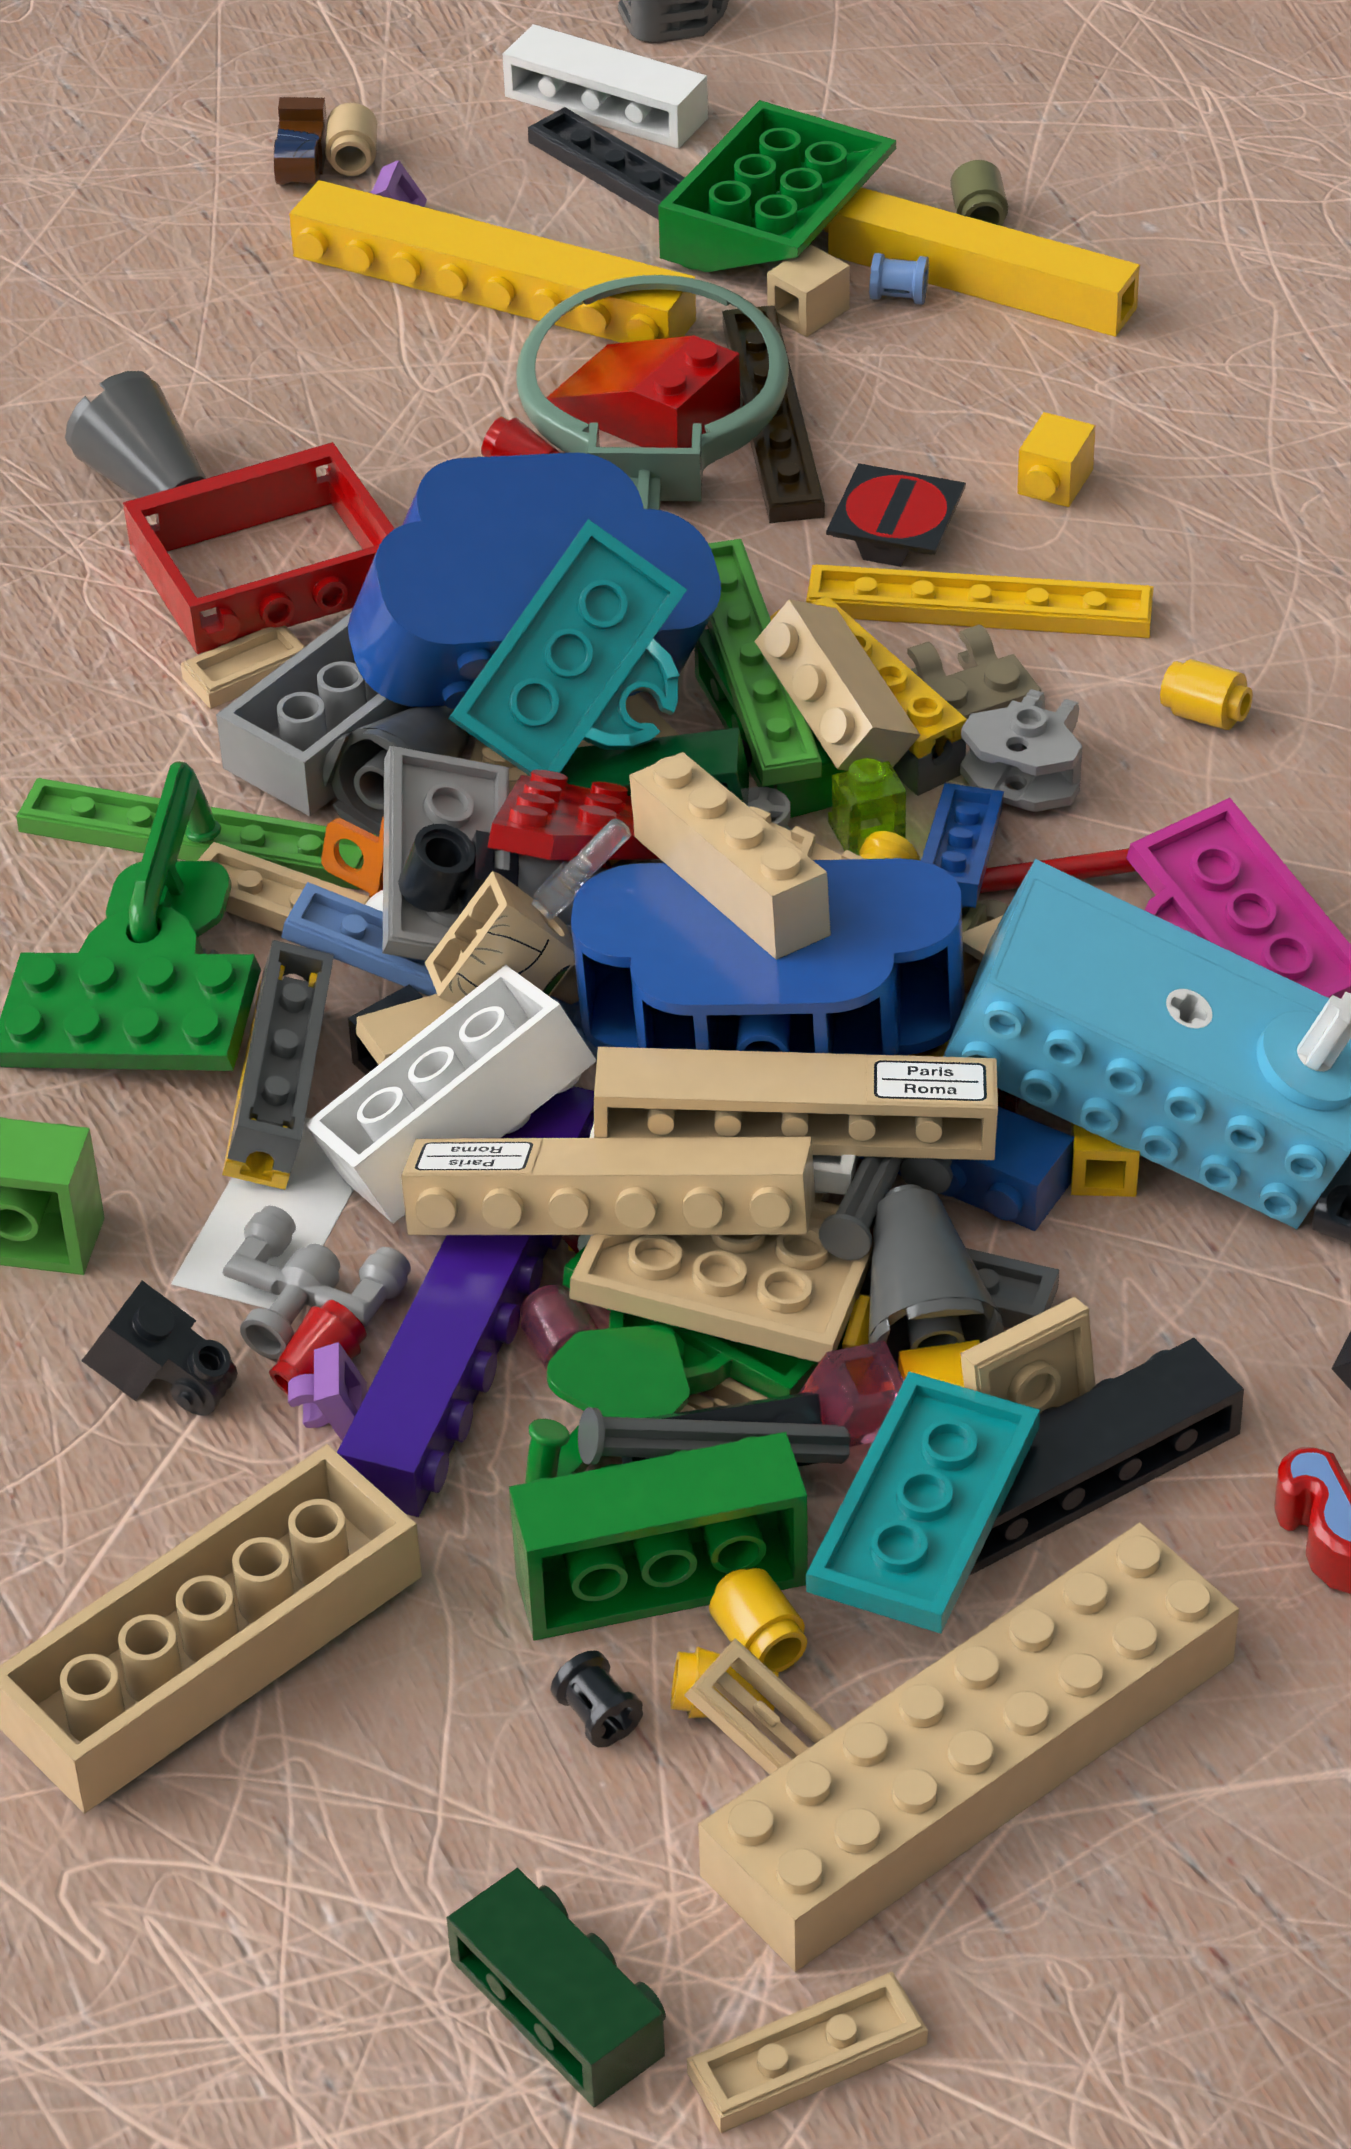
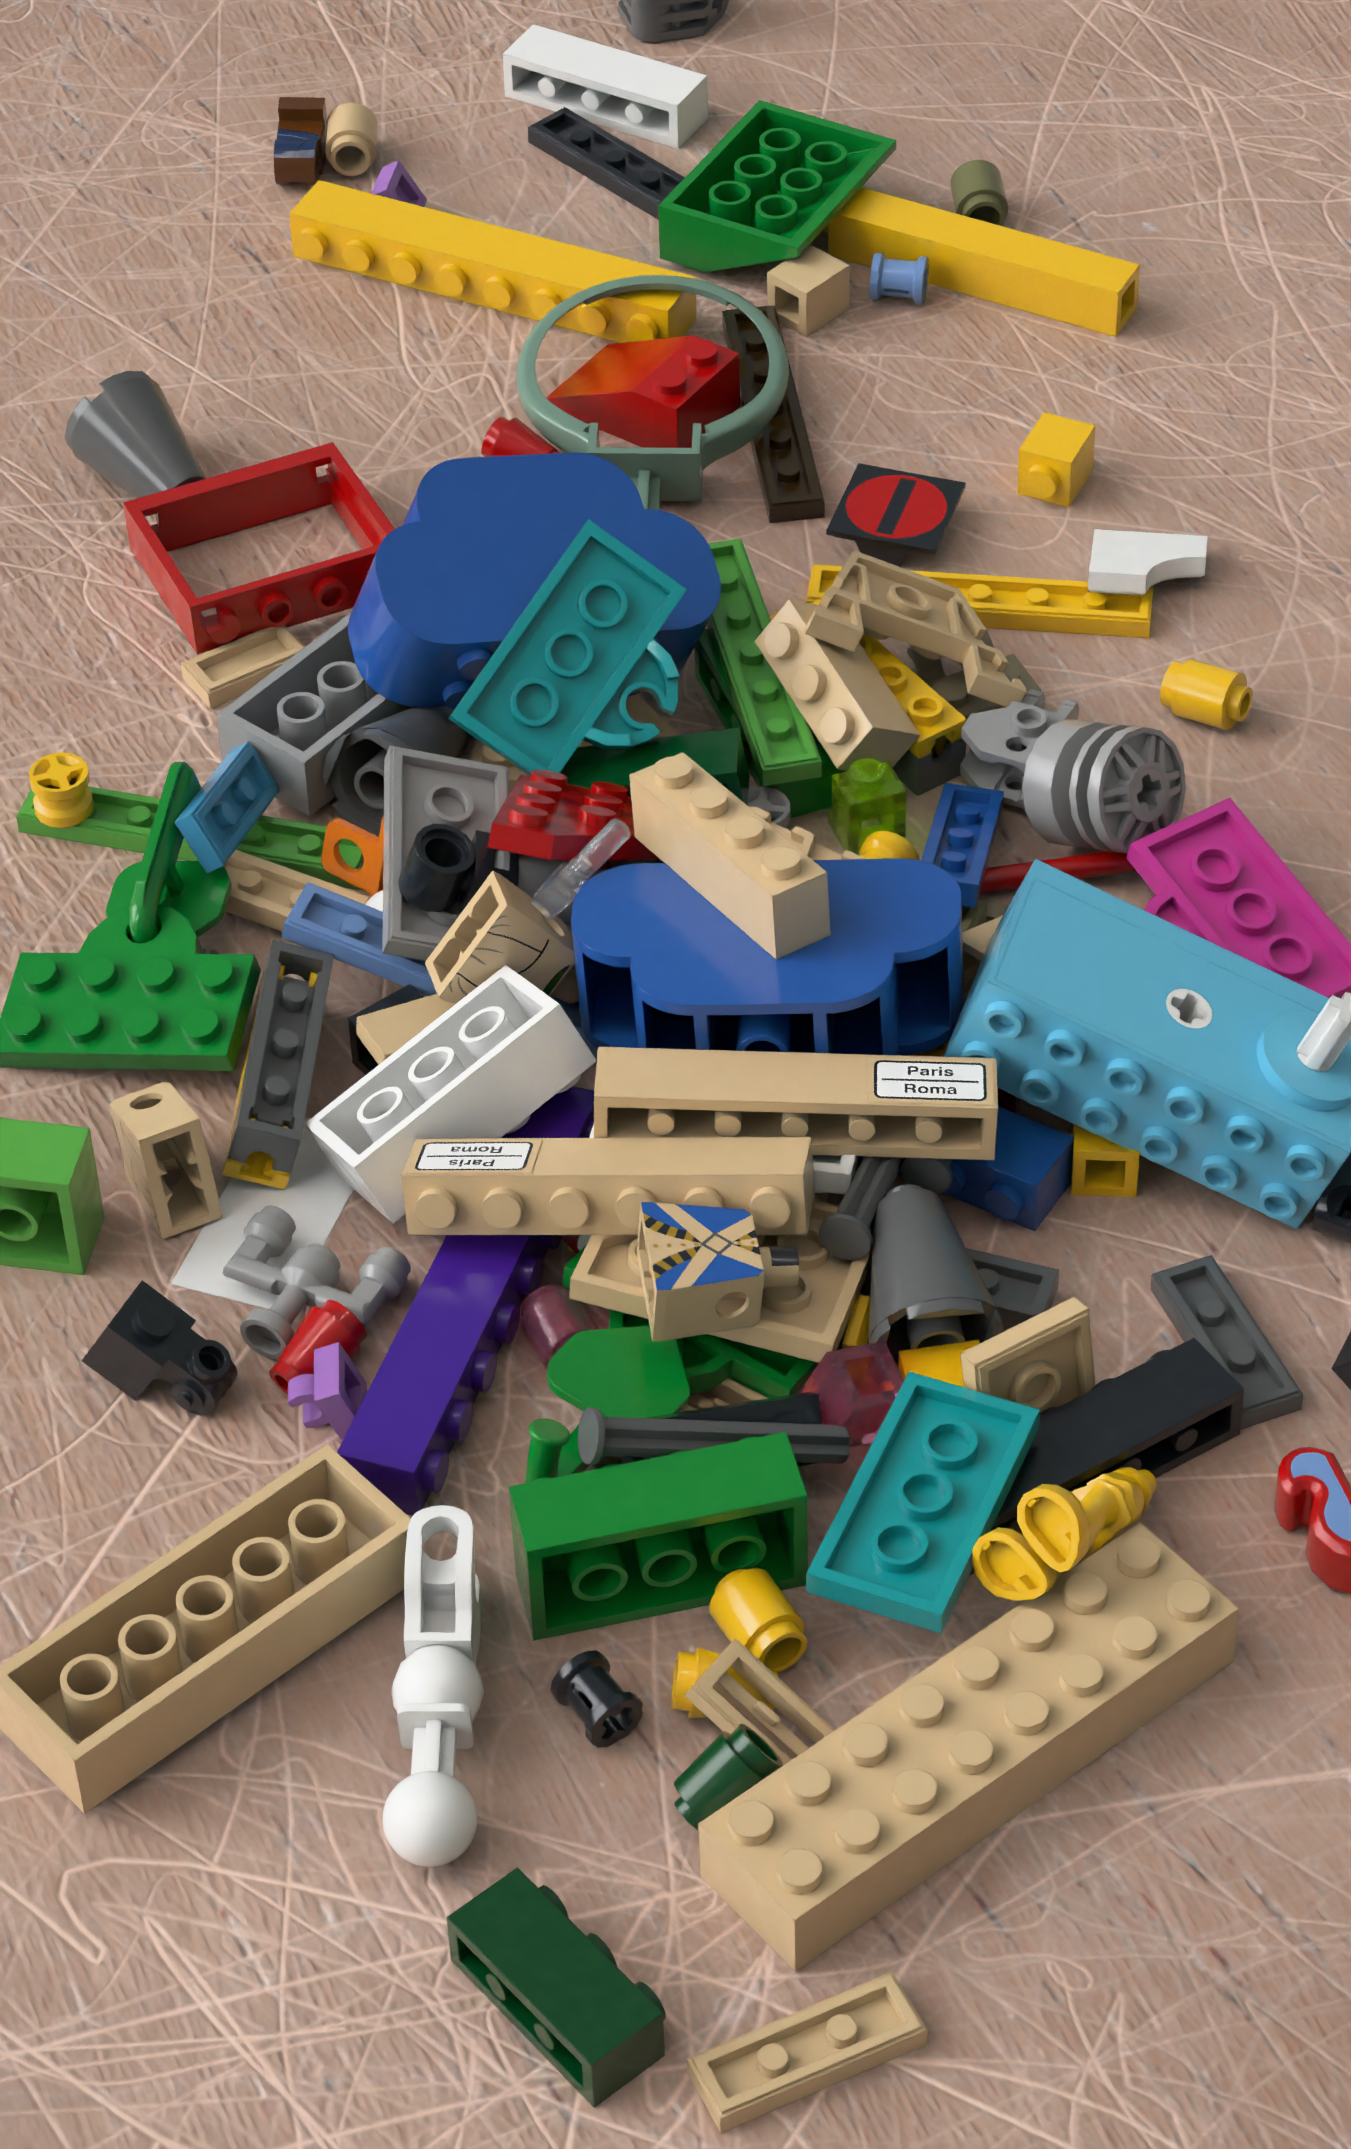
(61, 790): none -> yellow wheel
(159, 1134): none -> tan torso
(227, 806): none -> dark azure tile
(436, 1693): none -> white piece
(706, 1269): none -> tan torso
(723, 1773): none -> dark green brick
(915, 609): none -> tan wing
(1059, 1532): none -> yellow piece
(1102, 784): none -> light grey wheel
(1137, 560): none -> white tile
(1209, 1309): none -> dark grey tile

